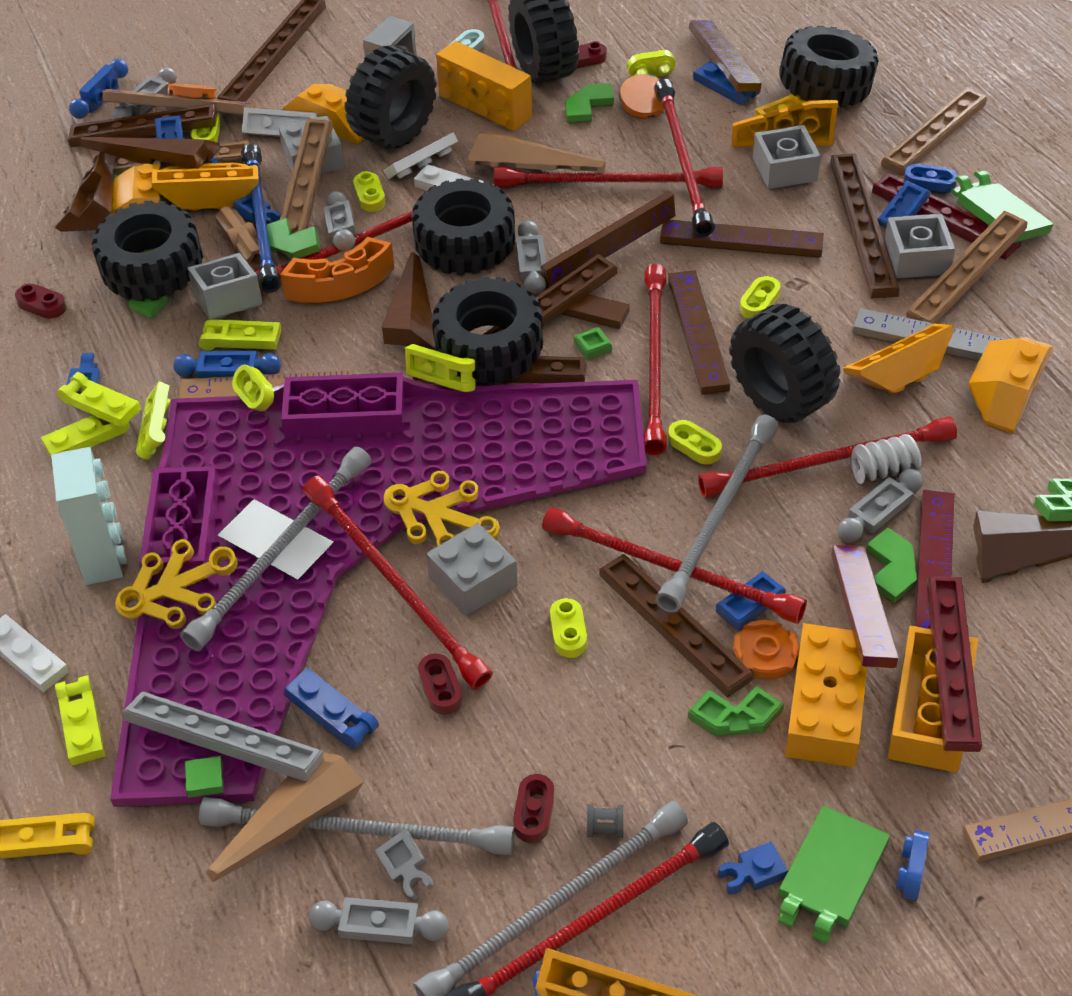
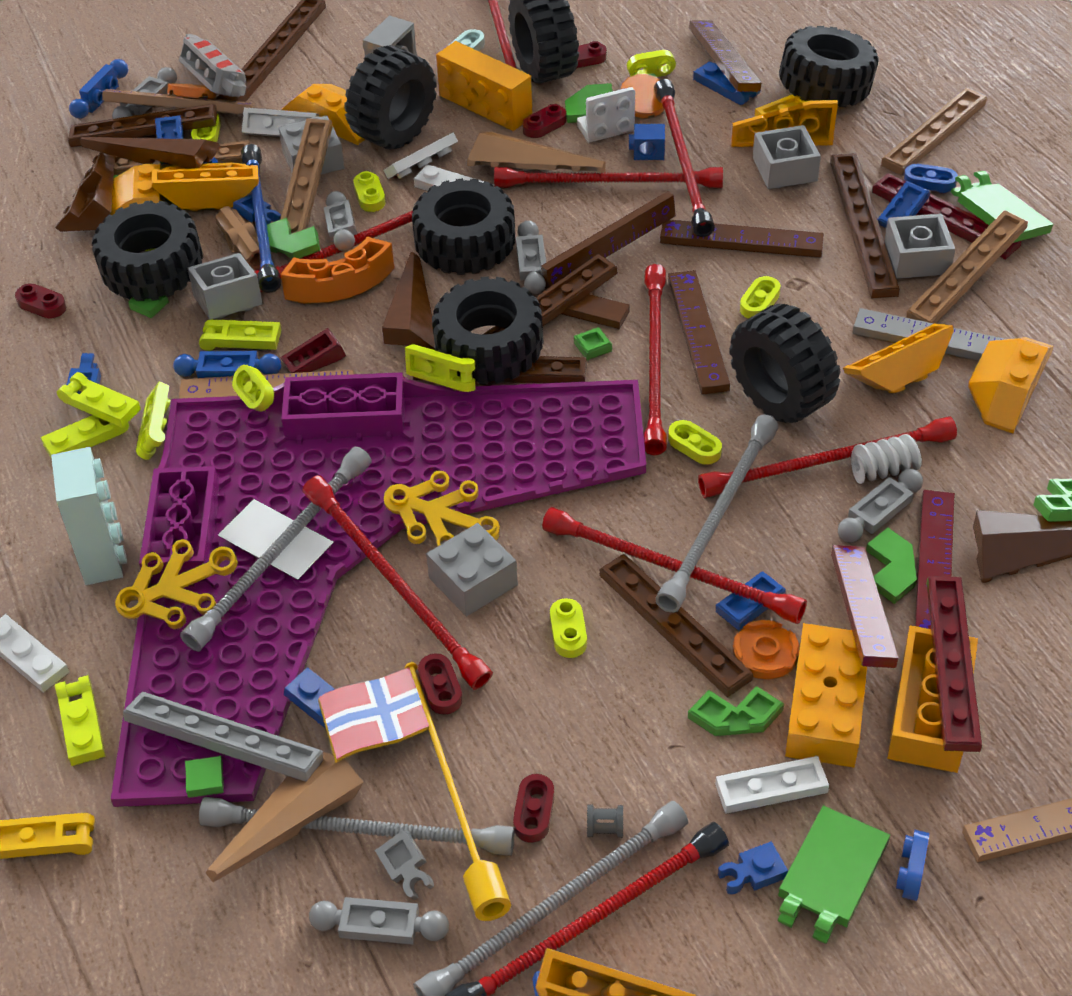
(212, 67): none -> light grey hinge
(324, 343): none -> dark red slope
(388, 713): none -> flag
(544, 121): none -> dark red plate
(608, 115): none -> white bracket
(648, 141): none -> blue brick
(771, 784): none -> white plate

